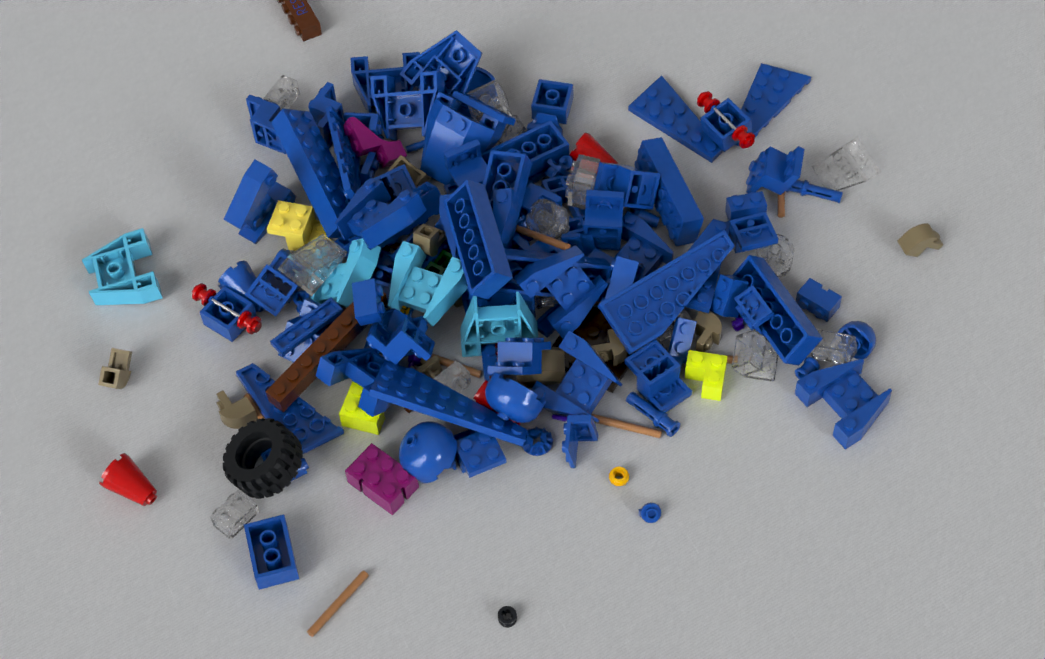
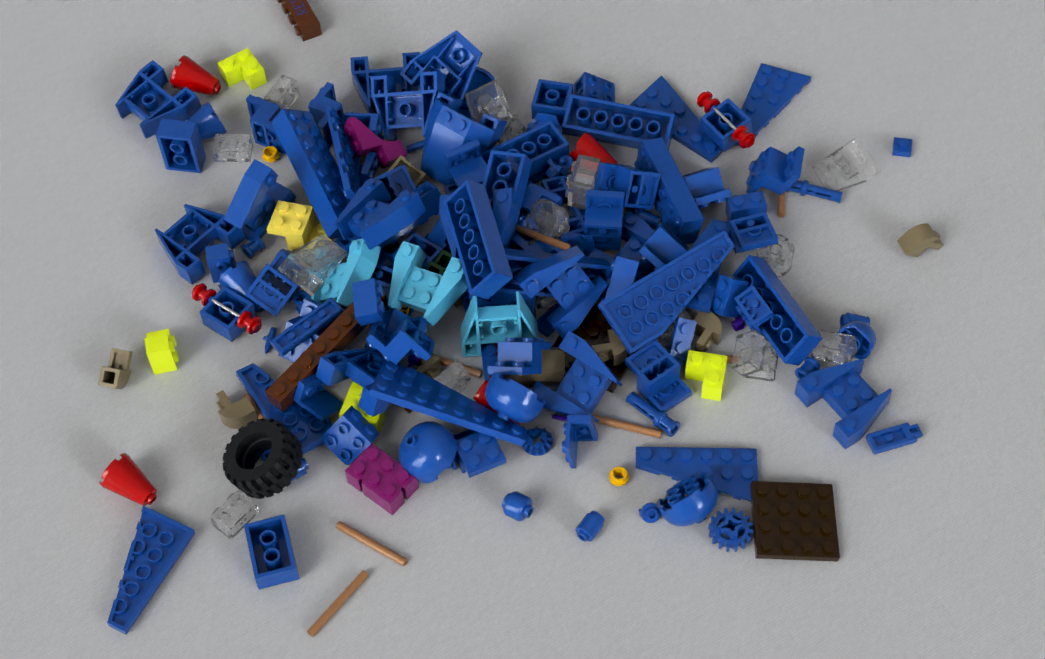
(117, 272): medium azure wedge -> none
(149, 560): none -> blue wing
(152, 103): none -> blue wedge
(161, 351): none -> neon yellow brick
(181, 145): none -> blue brick
(191, 235): none -> blue wedge
(194, 77): none -> red cone
(207, 122): none -> blue cone
(219, 260): none -> blue brick
(232, 148): none -> clear brick
(242, 67): none -> neon yellow brick
(252, 247): none -> blue bush
(268, 338): none -> blue helmet
(270, 154): none -> yellow plate
(314, 398): none -> blue bracket
(349, 436): none -> blue bracket
(371, 543): none -> medium nougat piece
(429, 239): dark tan brick -> none
(483, 107): blue tile -> none
(510, 622): black bush -> none
(517, 506): none -> blue head
(590, 526): none -> blue brick
(594, 87): none -> blue bracket
(616, 122): none -> blue brick
(662, 247): none -> blue bracket
(693, 508): none -> blue cylinder
(706, 186): none -> blue bracket
(728, 467): none -> blue wing
(732, 527): none -> blue gear
(794, 521): none -> dark brown plate
(817, 300): blue brick -> none
(848, 317): none -> blue cone
(893, 437): none -> blue hinge
(902, 147): none -> blue plate

